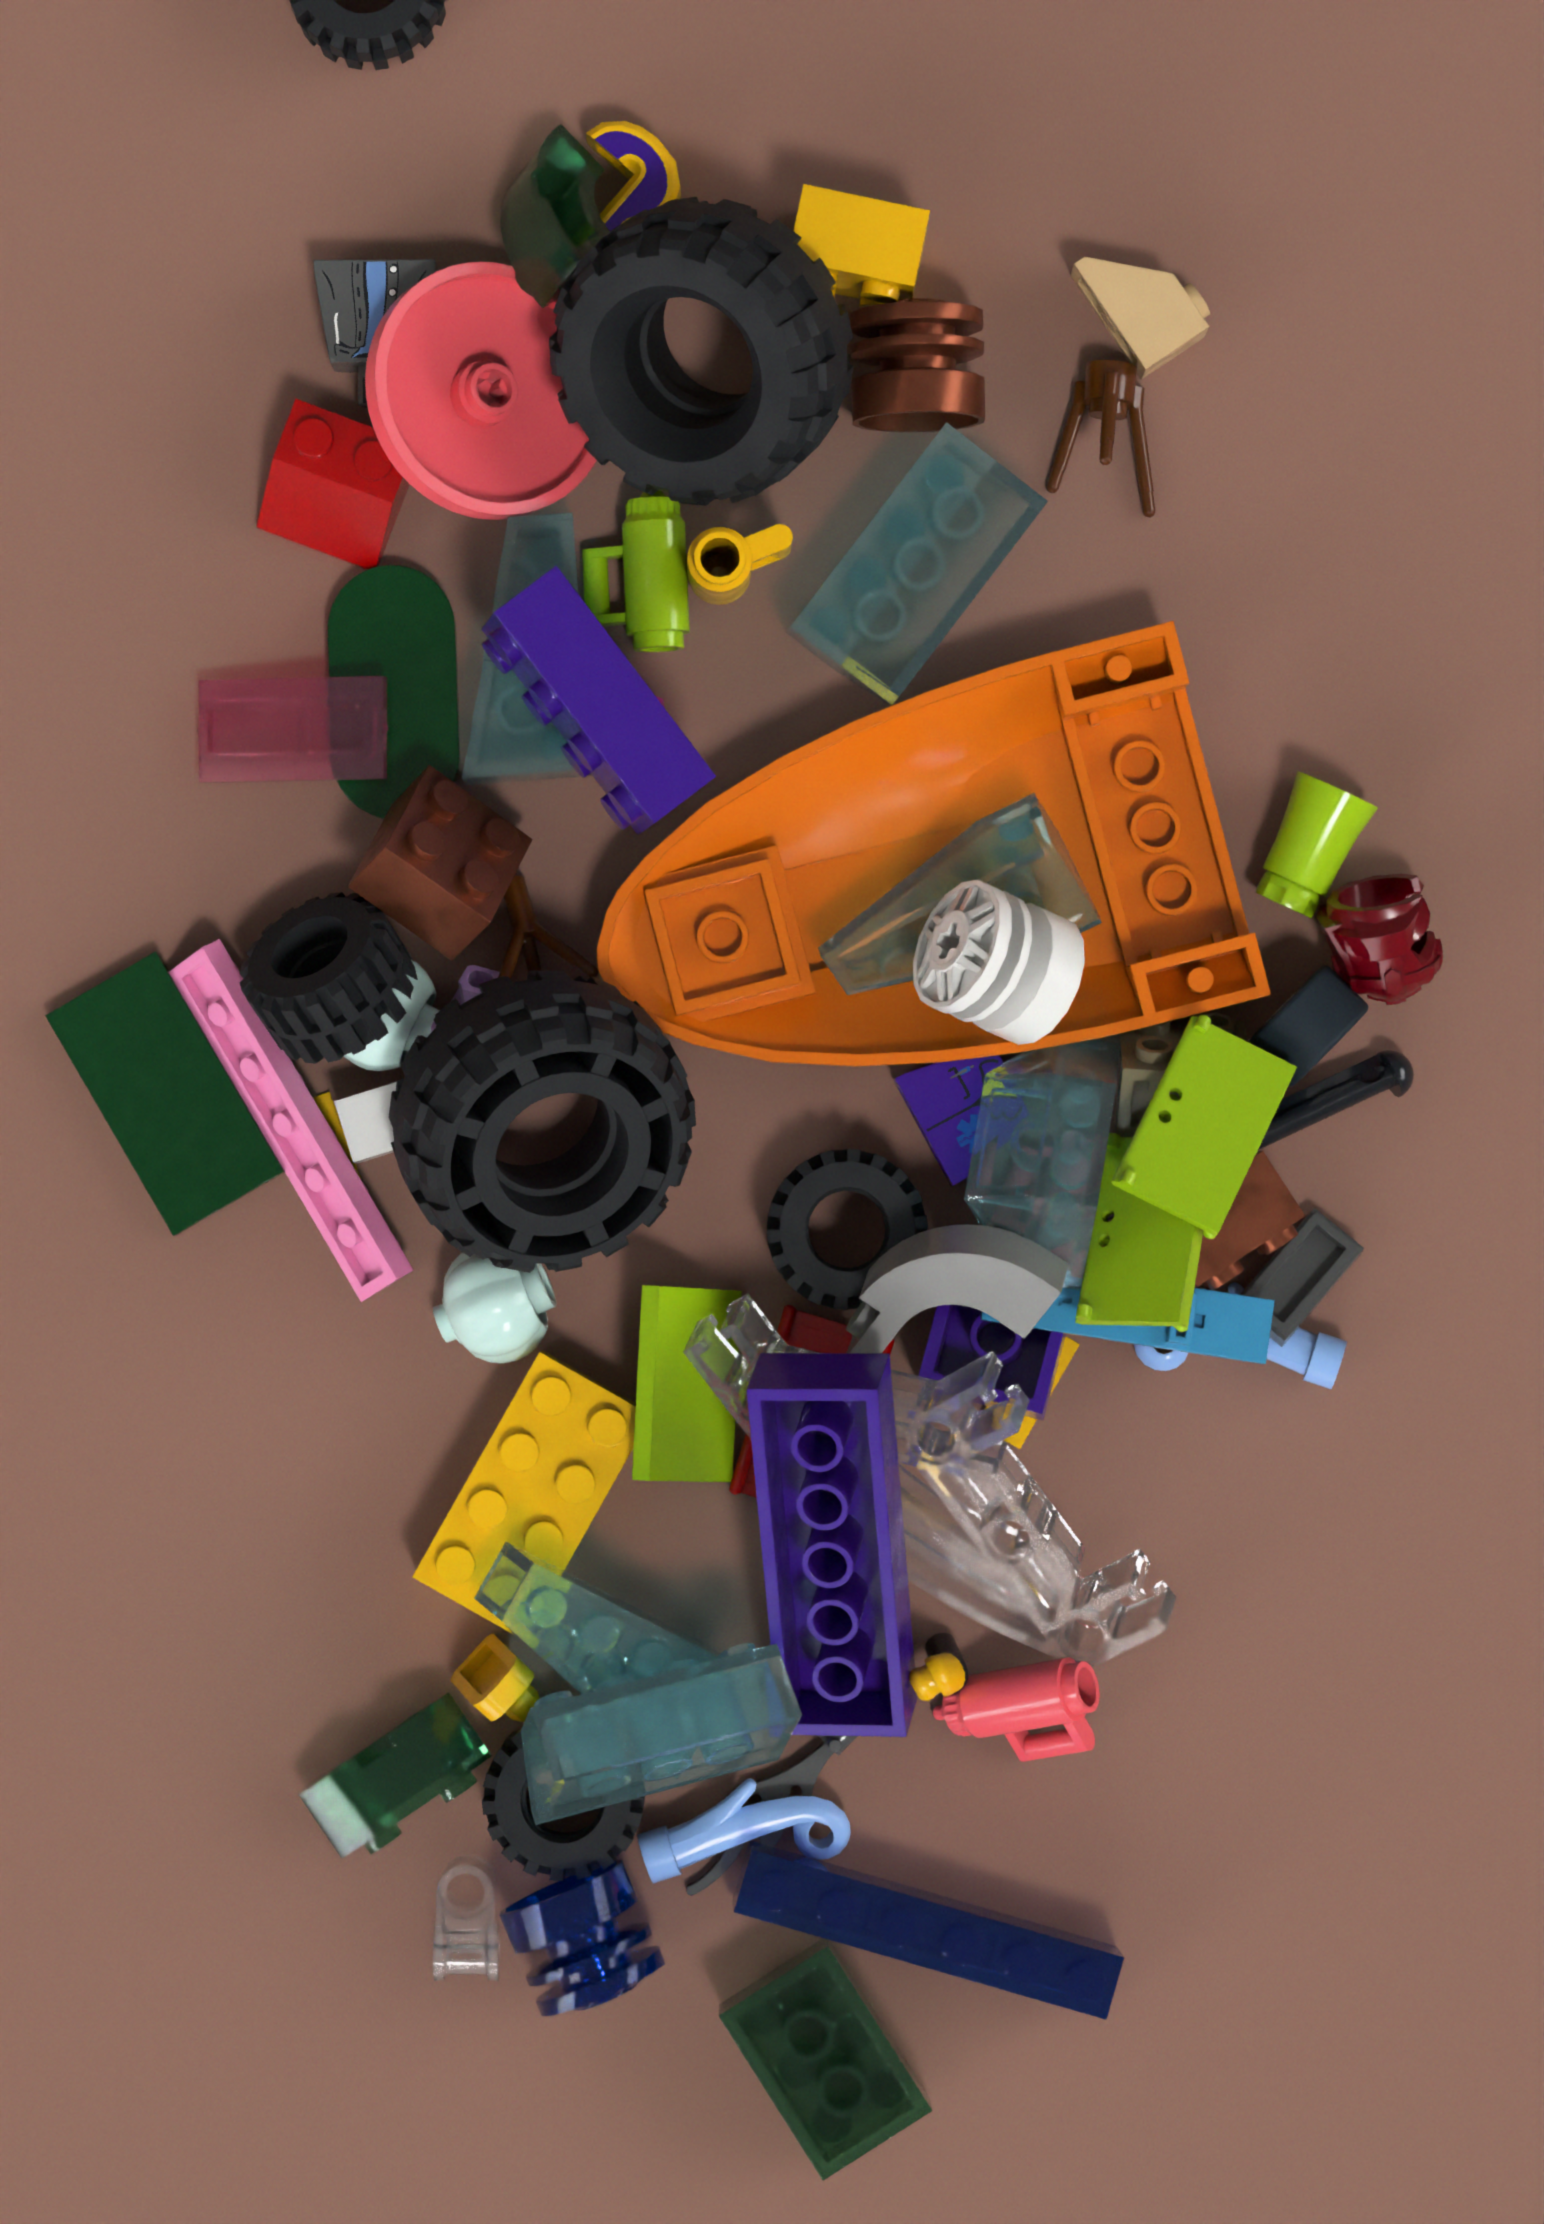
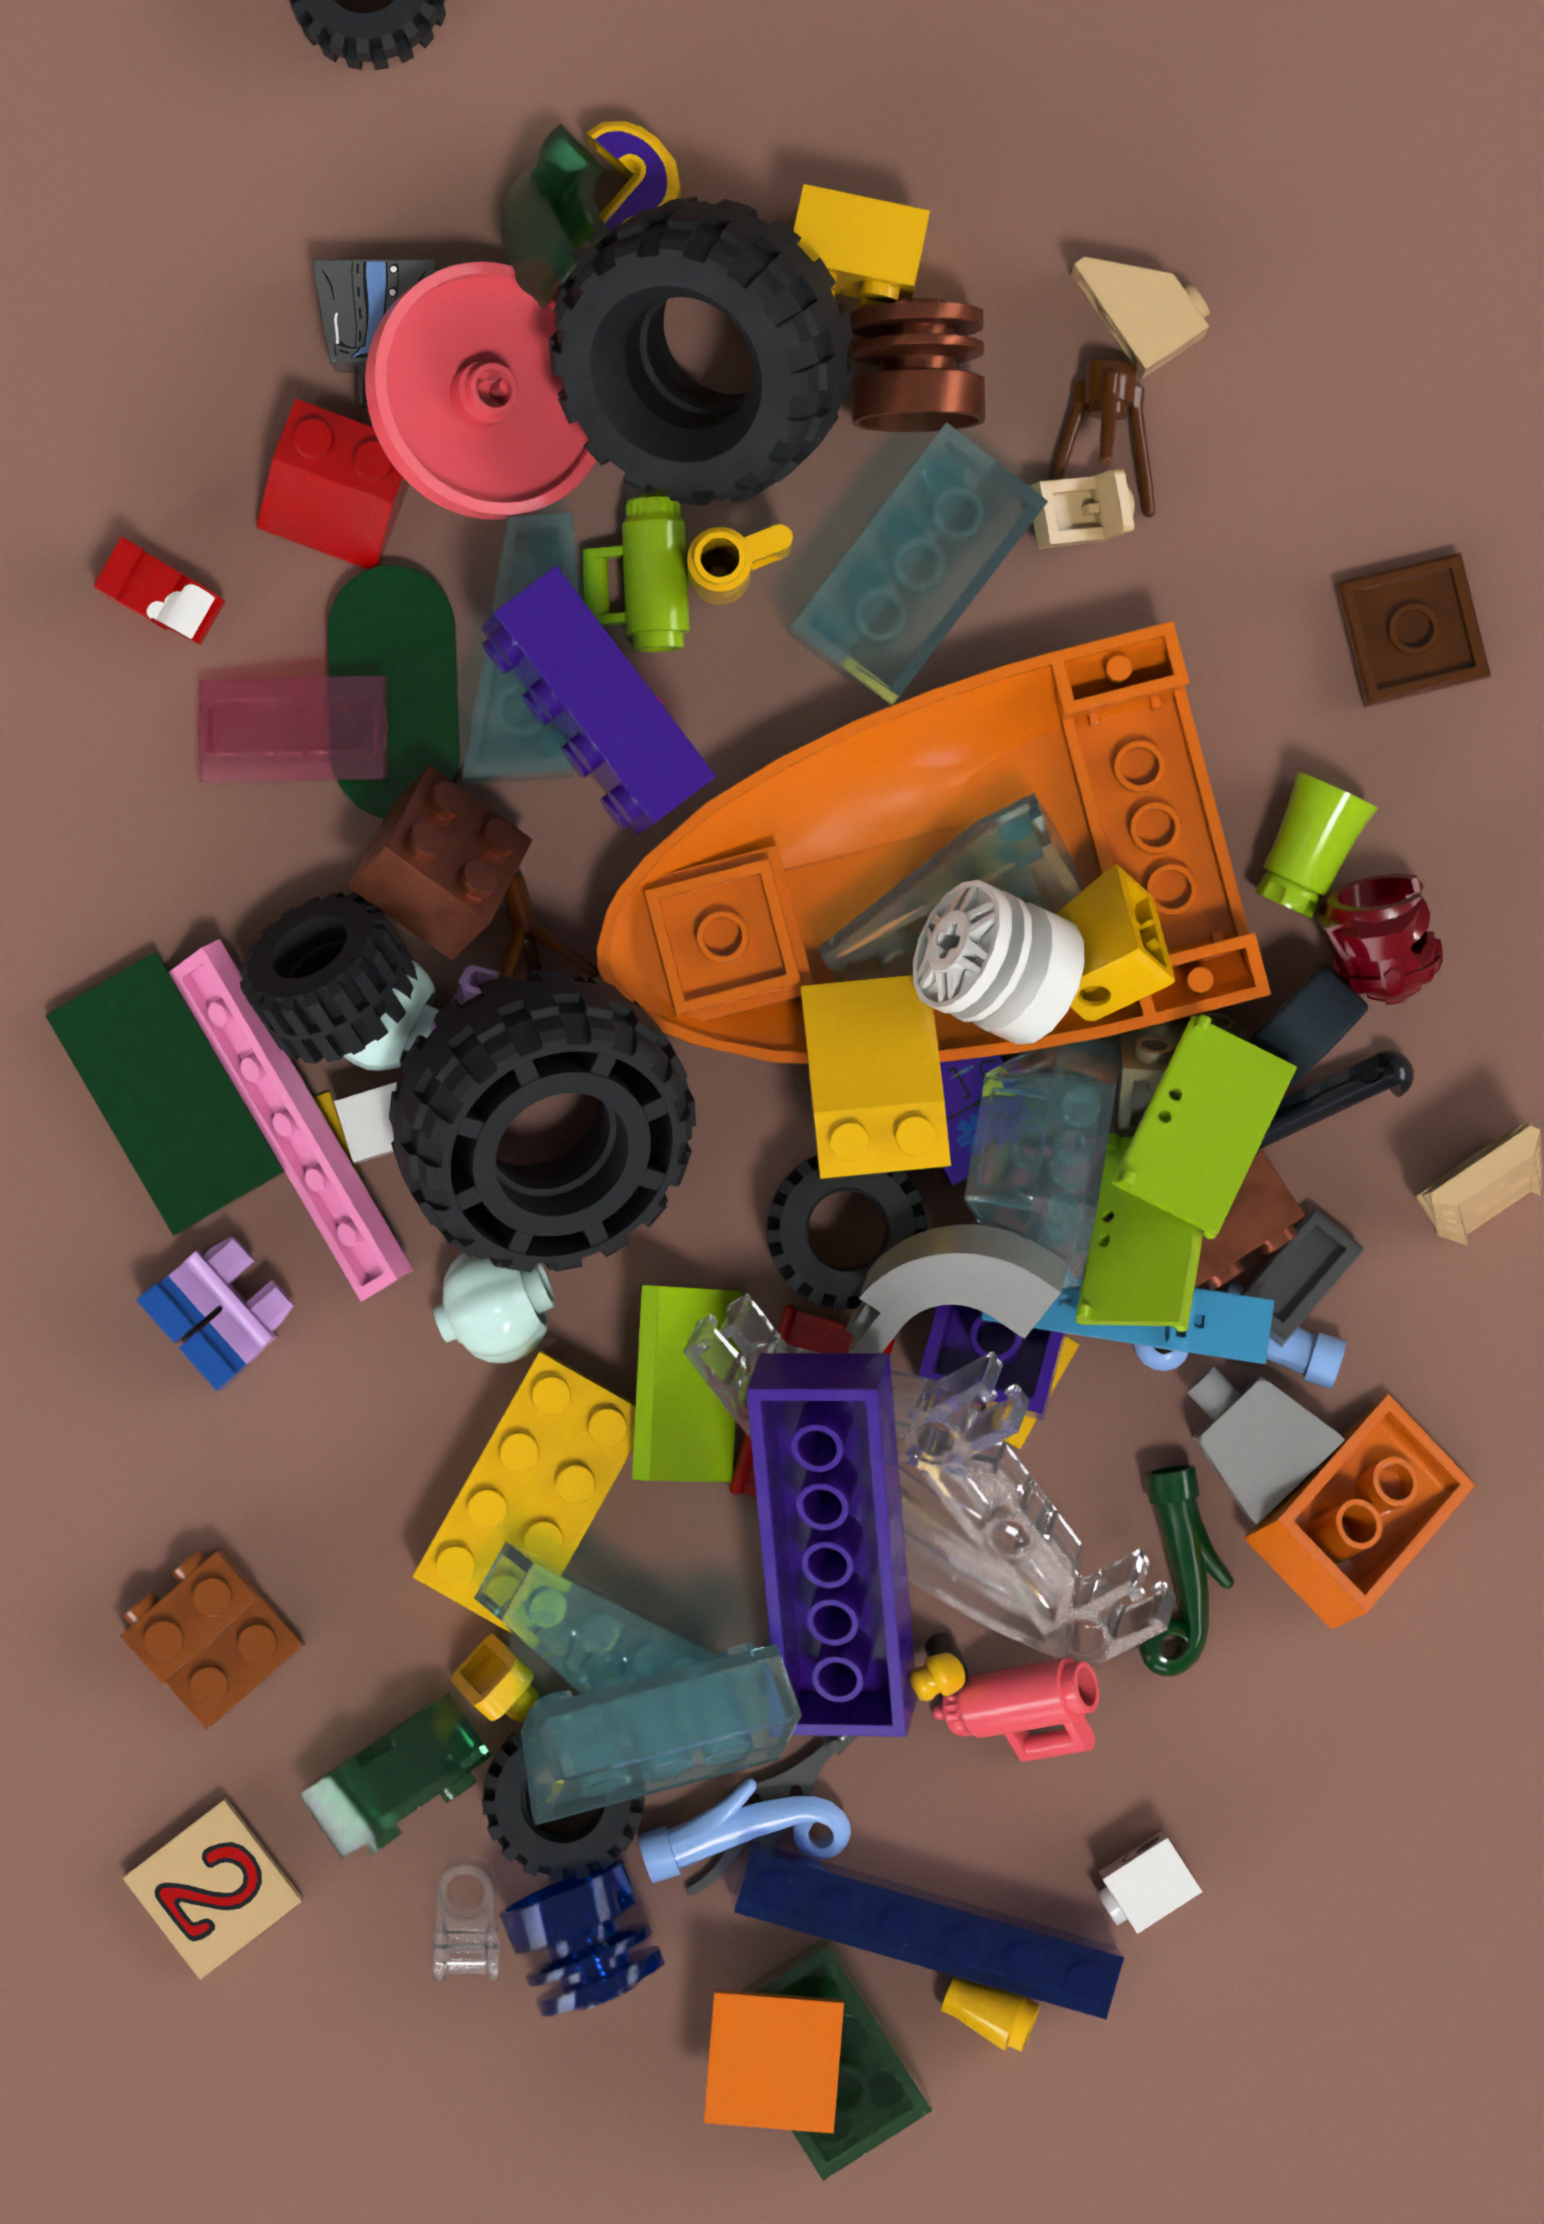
(158, 592): none -> red leg
(198, 1291): none -> lavender hips
(210, 1636): none -> dark orange plate
(213, 1888): none -> tan tile
(774, 2061): none -> orange tile
(874, 1078): none -> yellow slope
(993, 2013): none -> yellow cone
(1084, 510): none -> tan bracket
(1121, 945): none -> yellow torso
(1147, 1883): none -> white brick
(1190, 1556): none -> dark green plant
(1258, 1440): none -> light grey torso
(1361, 1514): none -> orange slope
(1412, 630): none -> reddish brown tile
(1484, 1184): none -> tan slope

